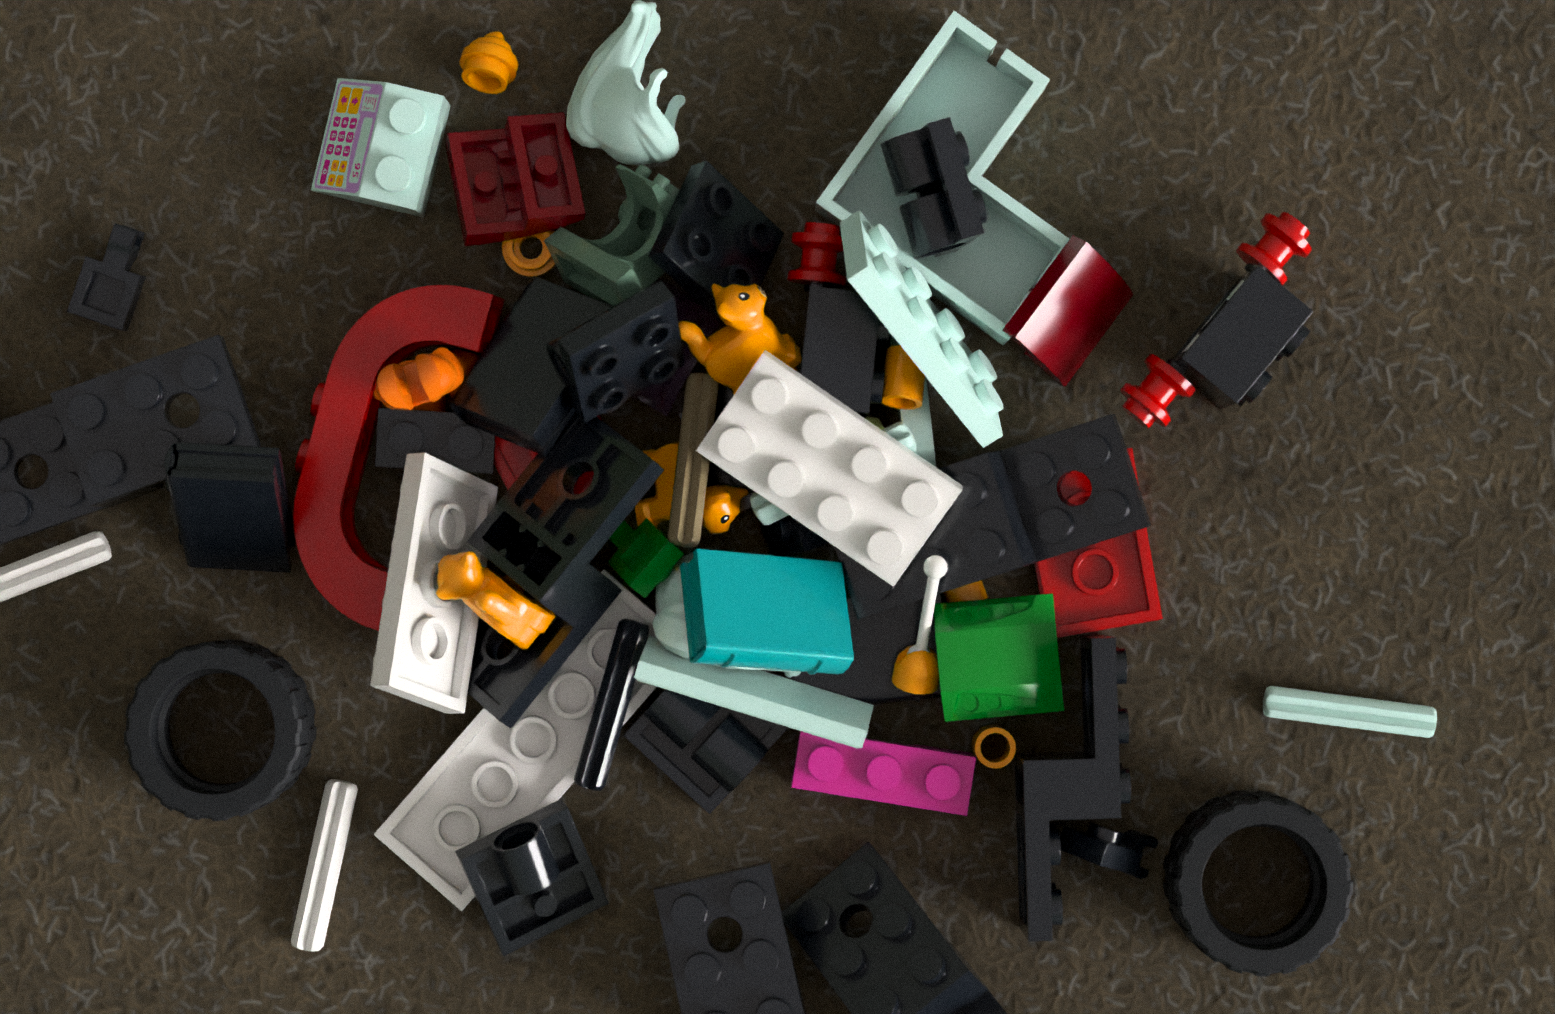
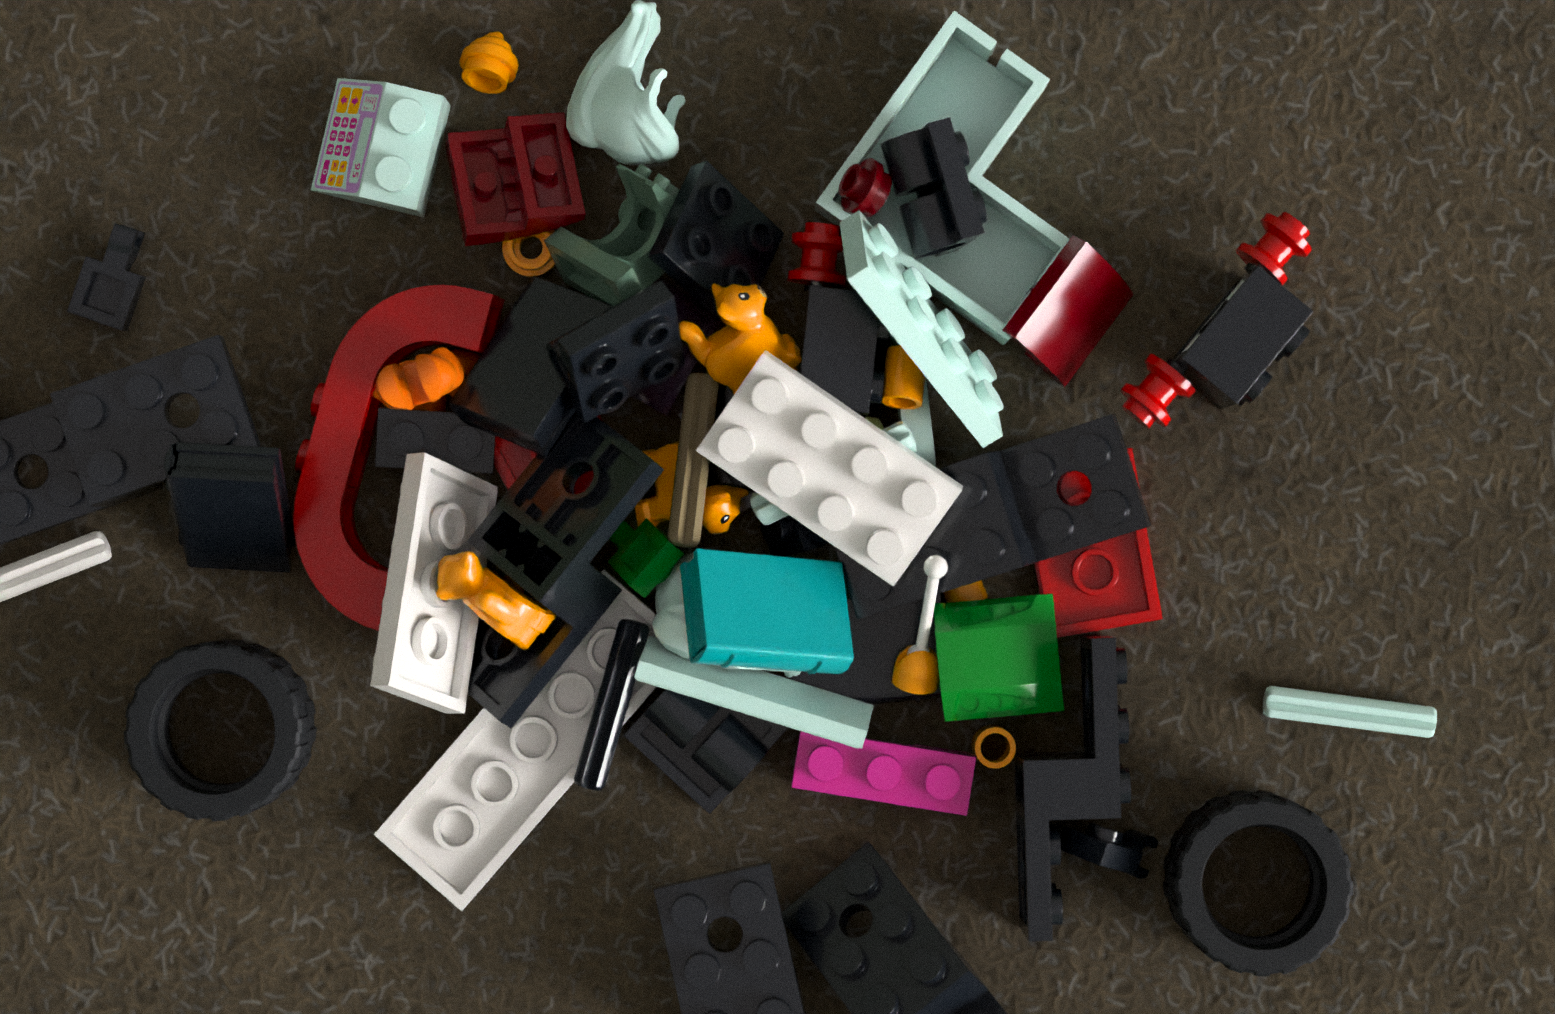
(324, 865): white axle -> none
(532, 877): black plate -> none
(865, 187): none -> dark red plate

